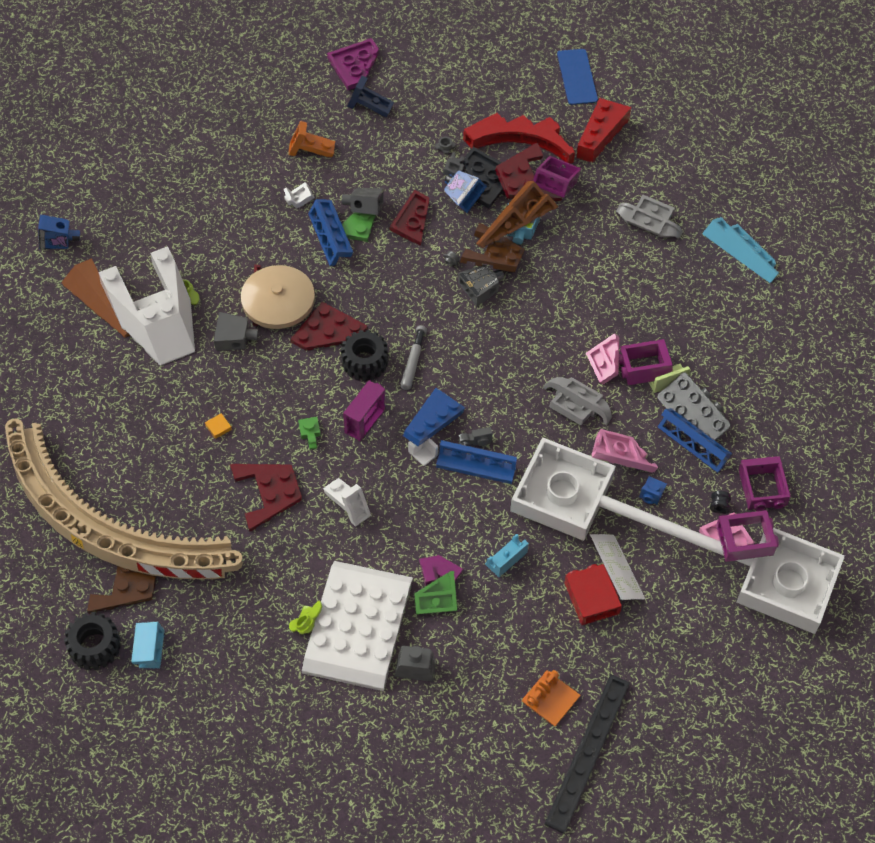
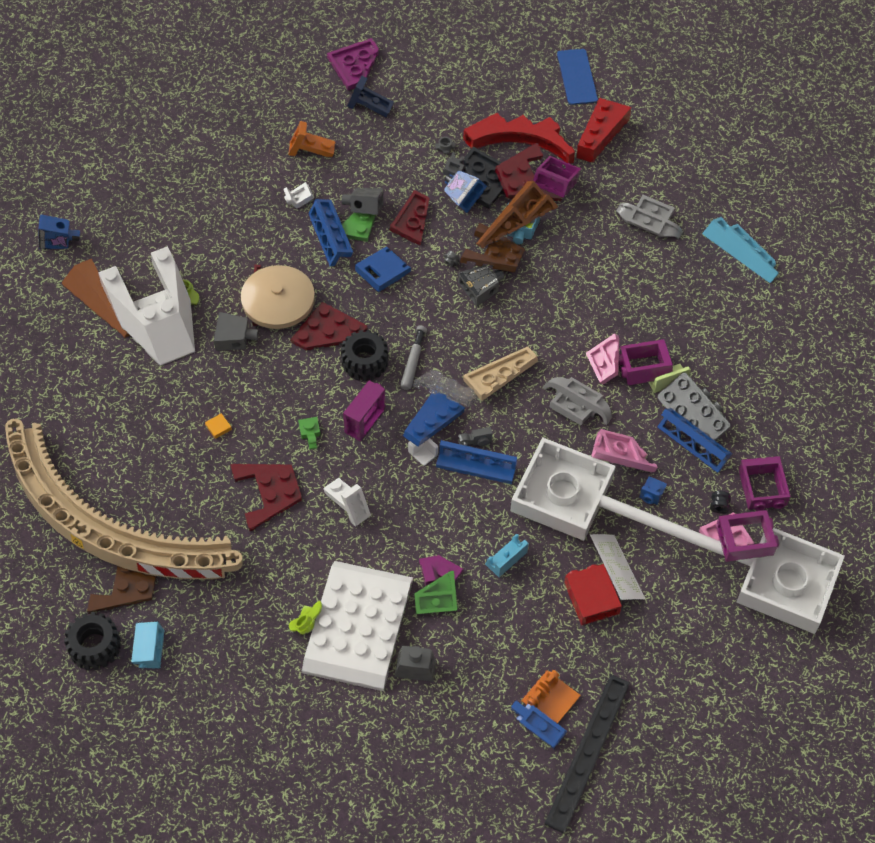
(385, 265): none -> blue container
(440, 384): none -> clear wing
(500, 372): none -> tan wing
(539, 724): none -> blue hinge

